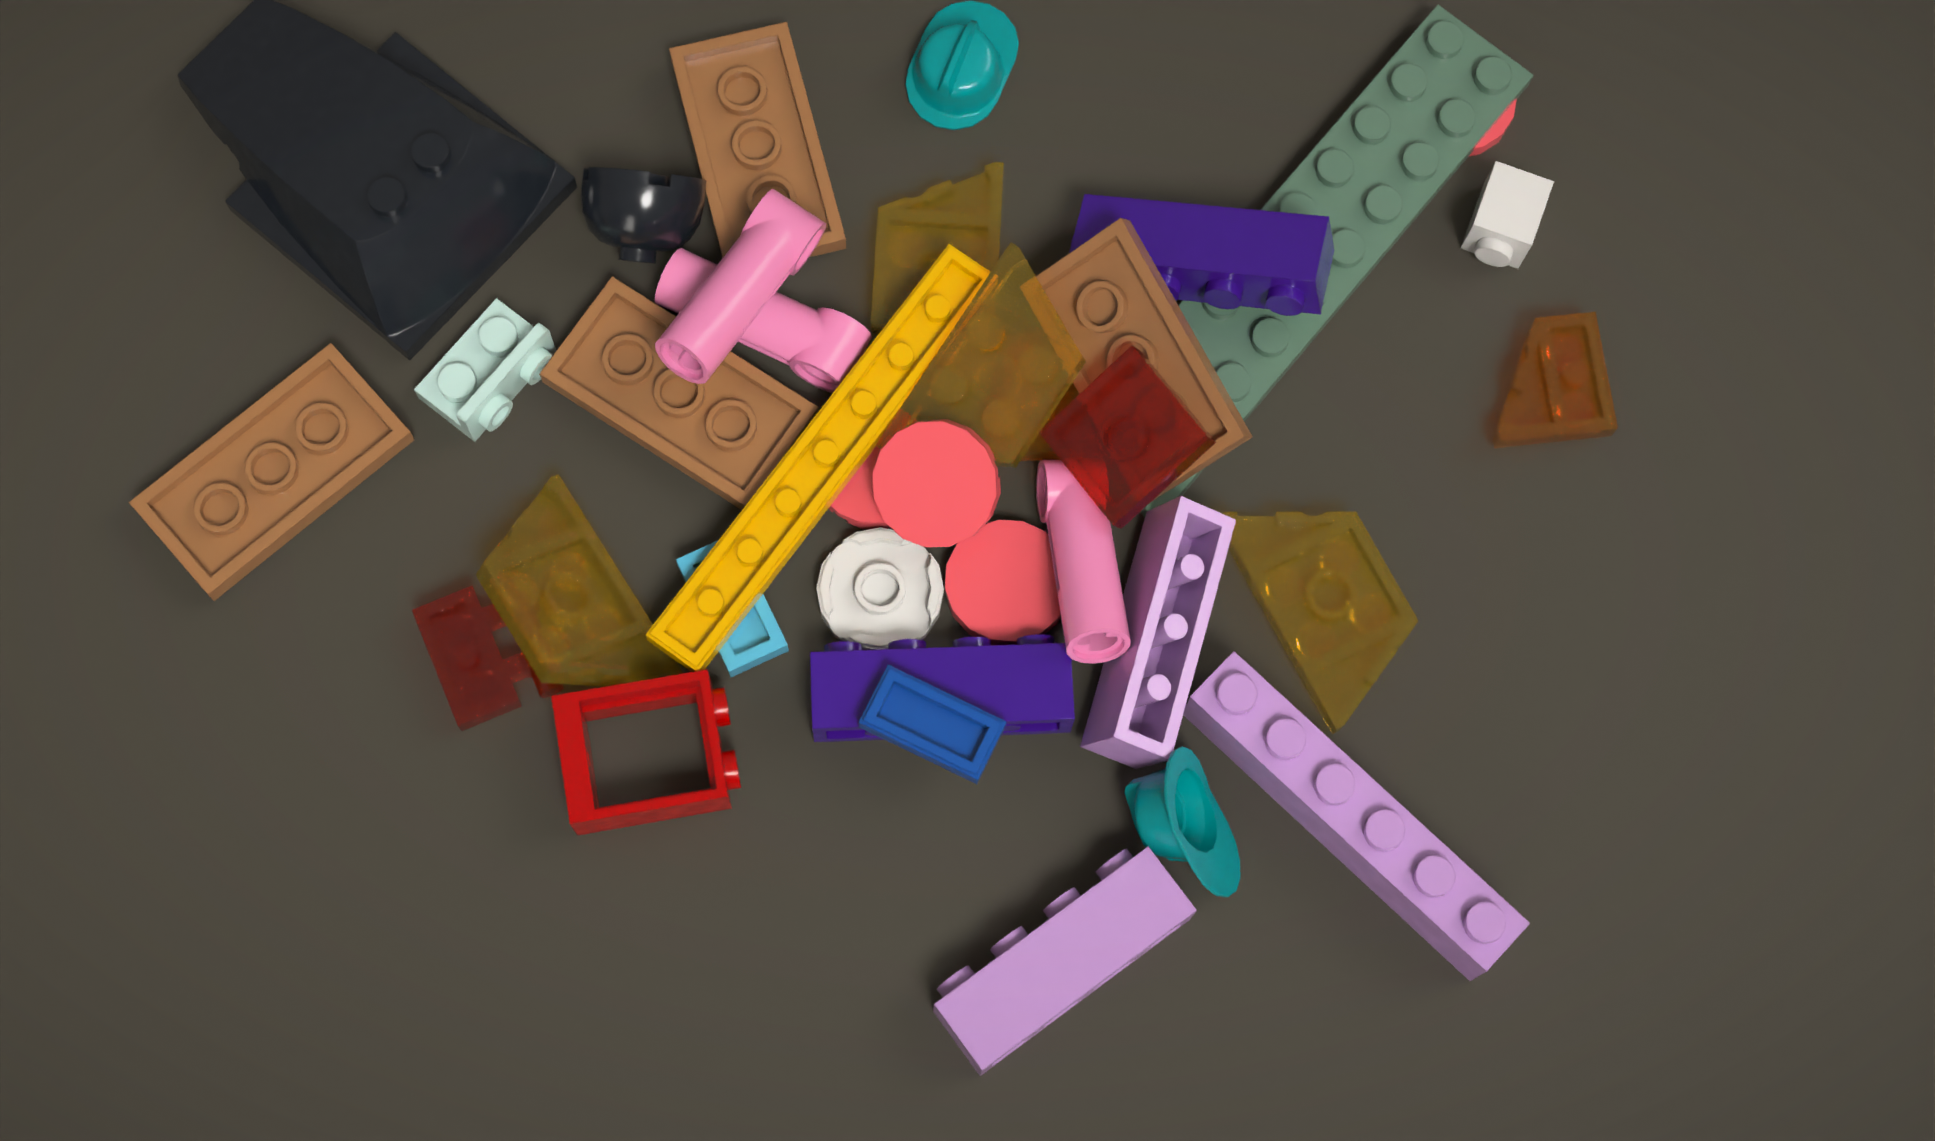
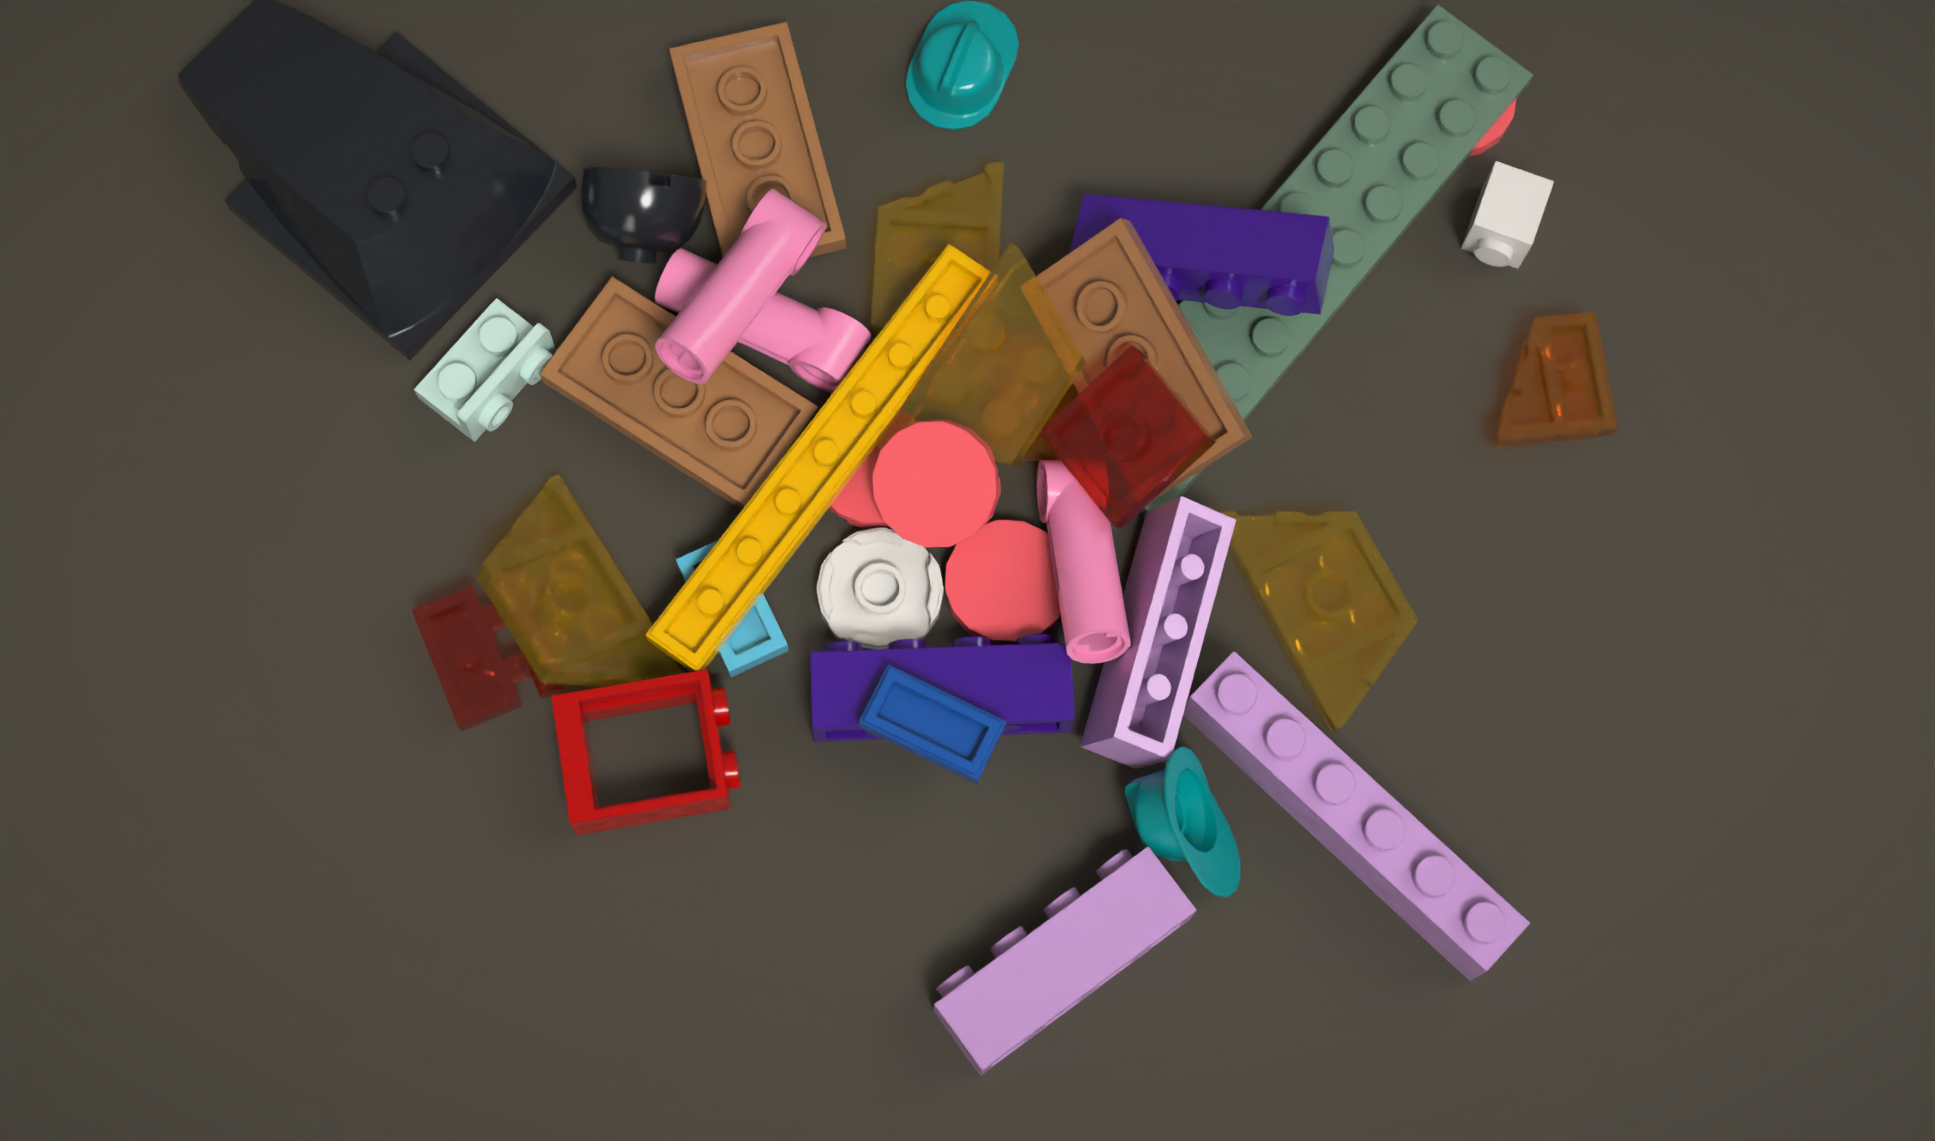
(272, 471): medium nougat plate -> none

